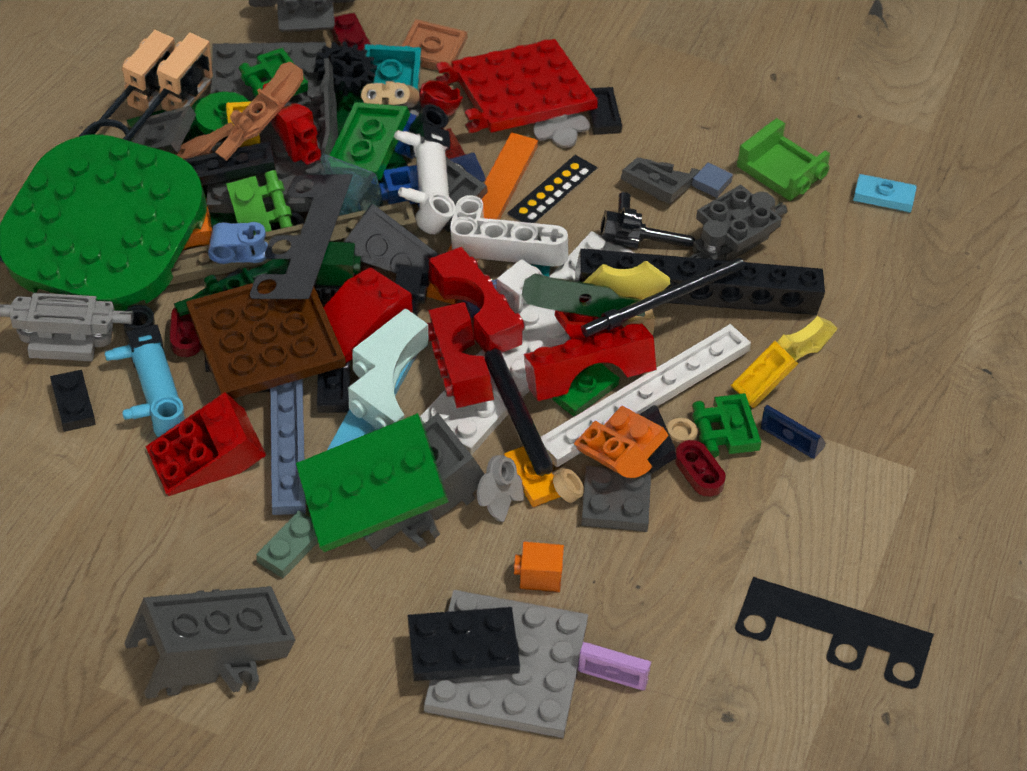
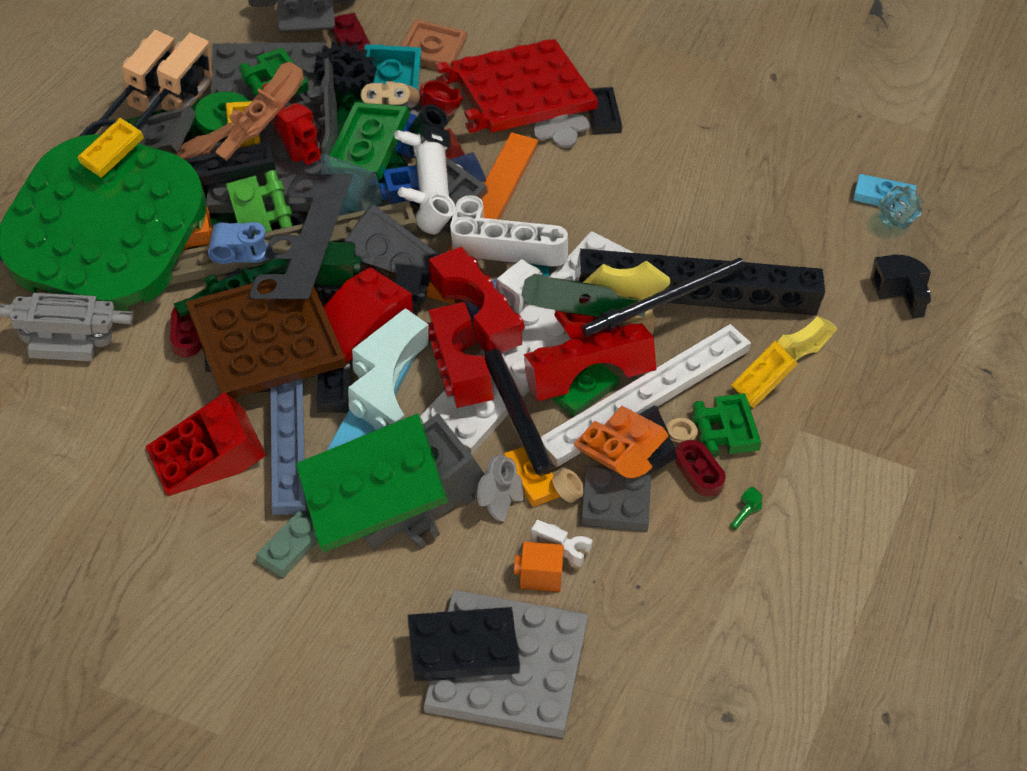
(72, 400): black plate -> none
(110, 147): none -> yellow plate
(149, 359): medium azure piece -> none
(210, 636): dark grey piece -> none
(552, 190): black sticker -> none
(552, 534): none -> white plate
(614, 666): lavender tile -> none
(626, 228): black piece -> none
(658, 178): dark grey wing -> none
(712, 180): sand blue tile -> none
(736, 223): dark grey piece -> none
(753, 503): none -> green hand
(781, 162): bright green panel -> none
(792, 432): dark blue slope -> none
(845, 623): black piece -> none
(900, 207): none -> clear light blue head
(905, 278): none -> black brick

